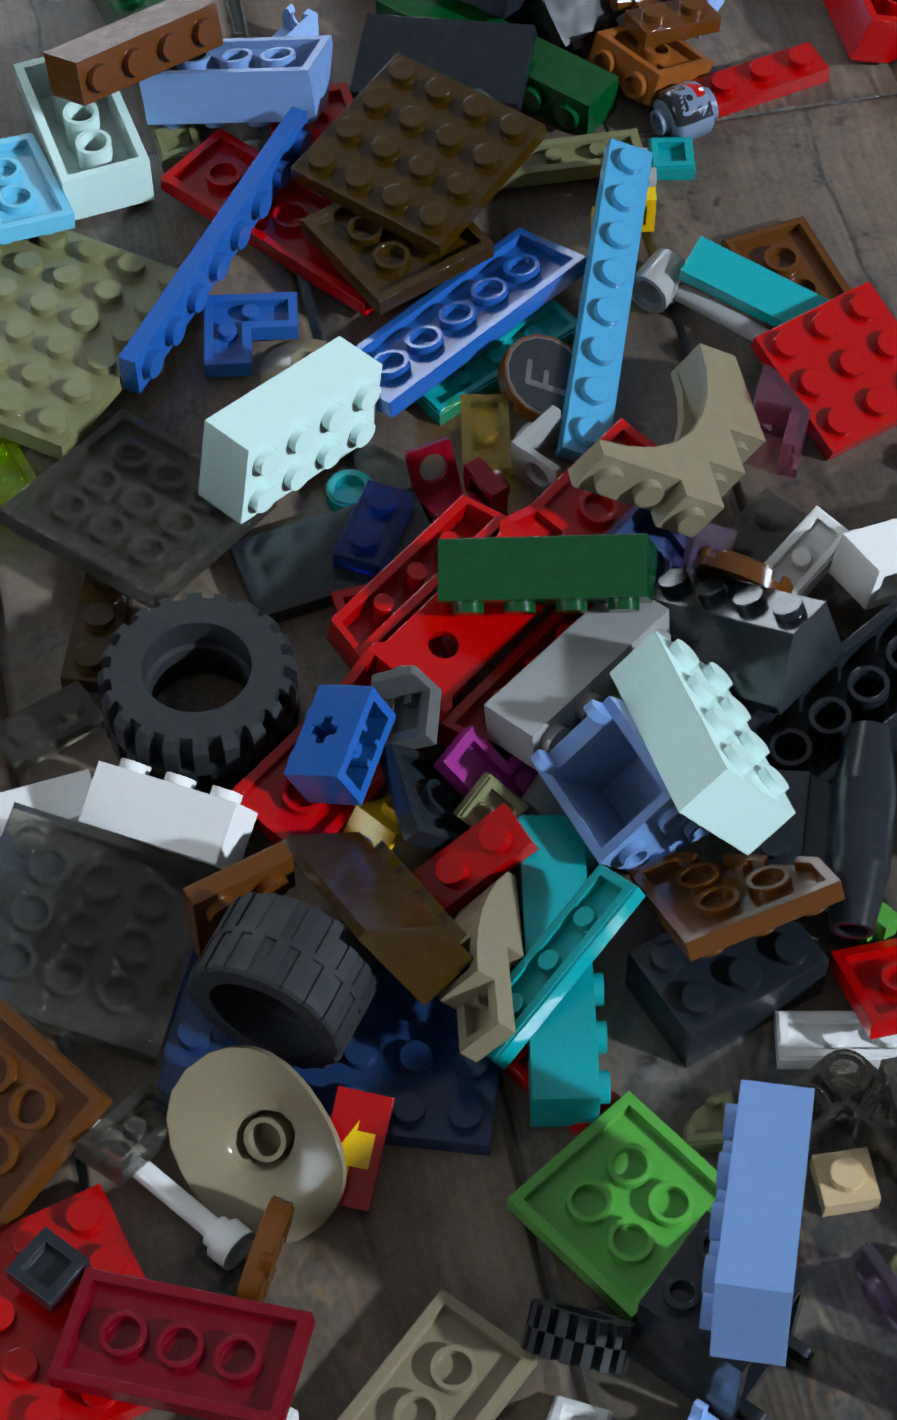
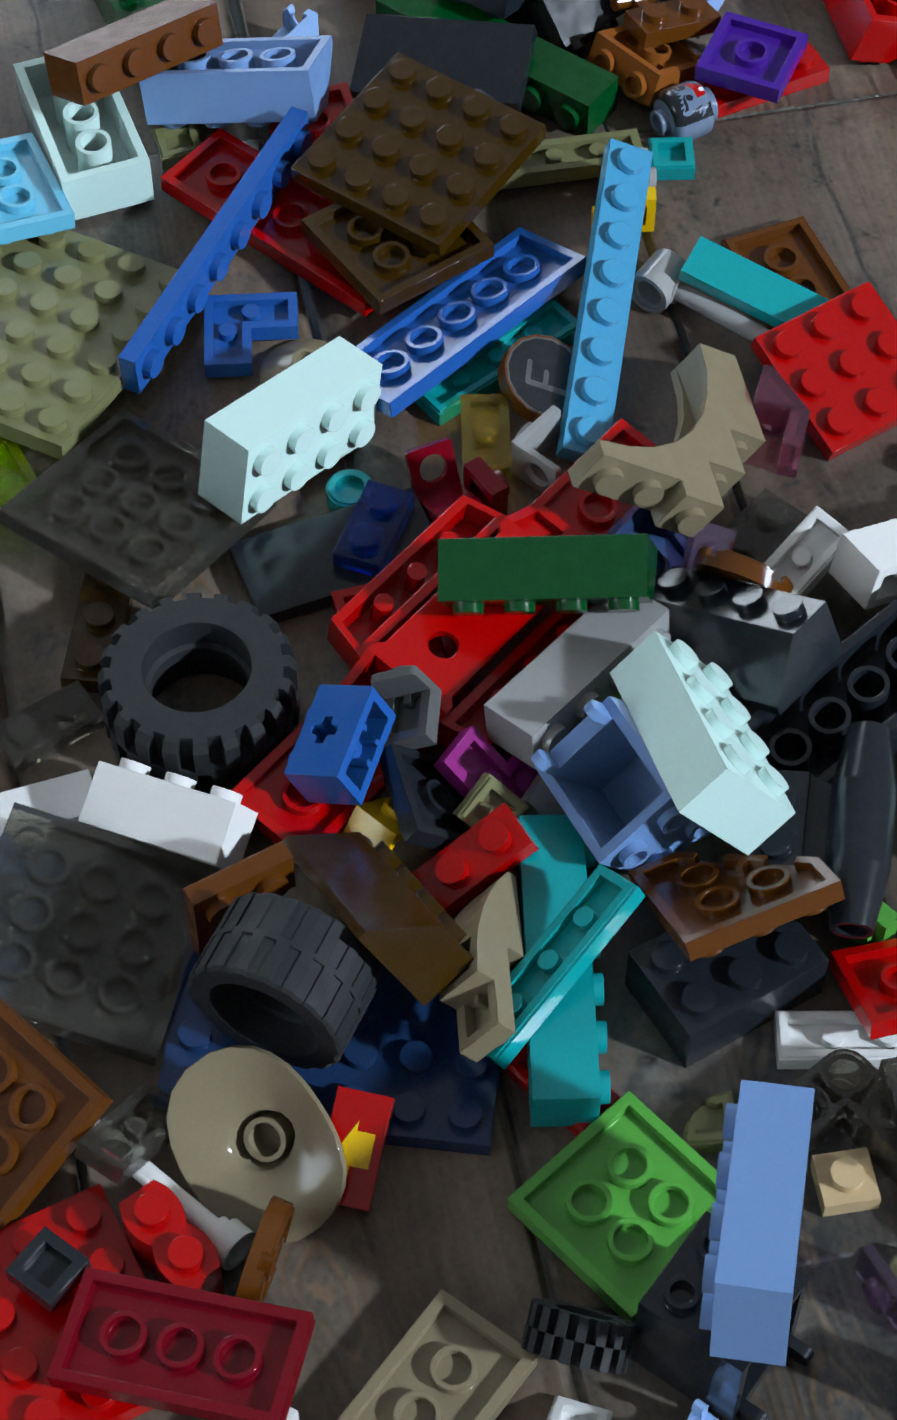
(167, 1243): none -> red brick
(751, 57): none -> dark purple plate

